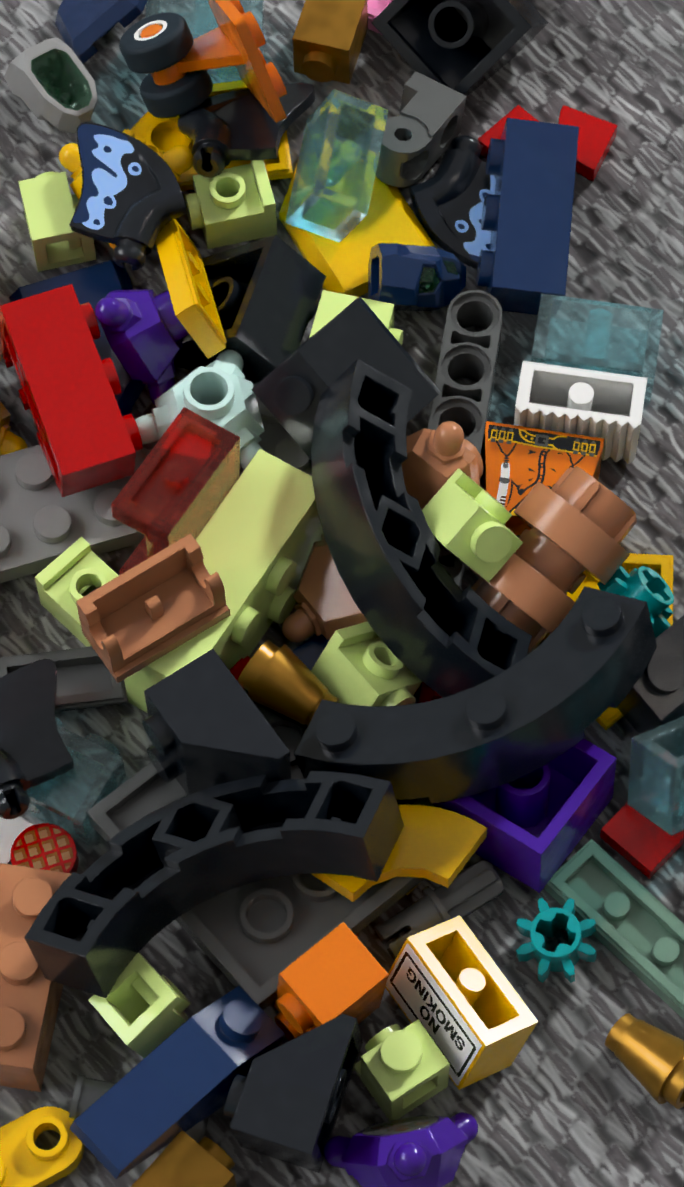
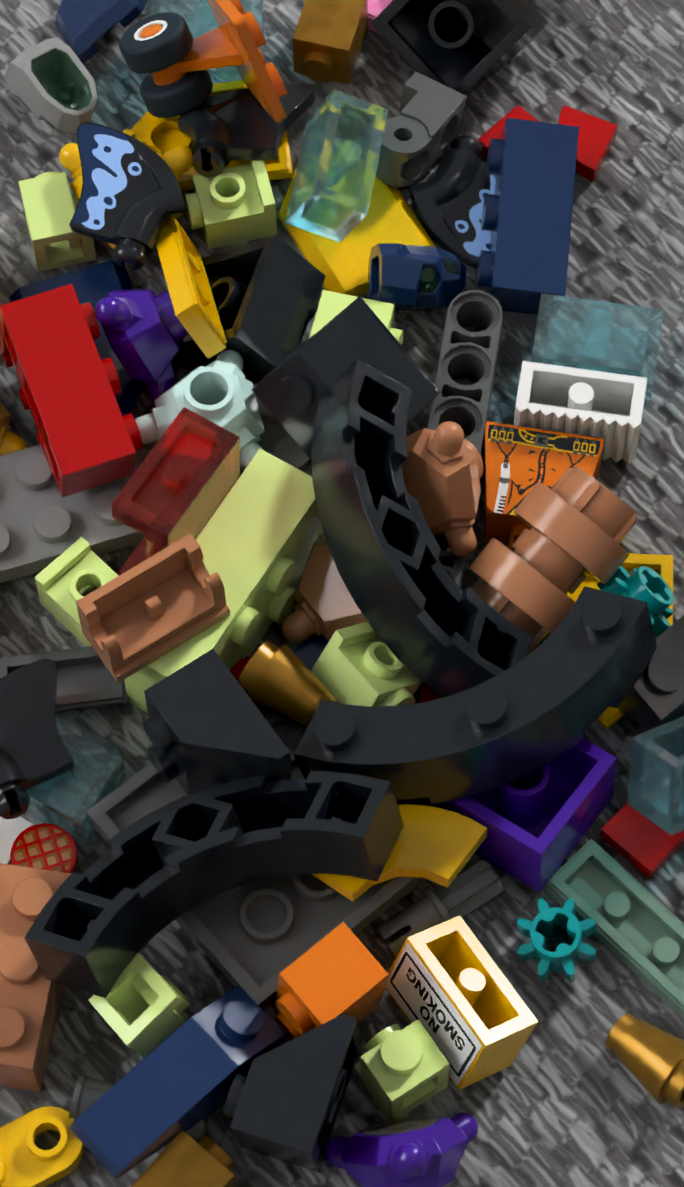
(471, 525): yellowish green brick -> none

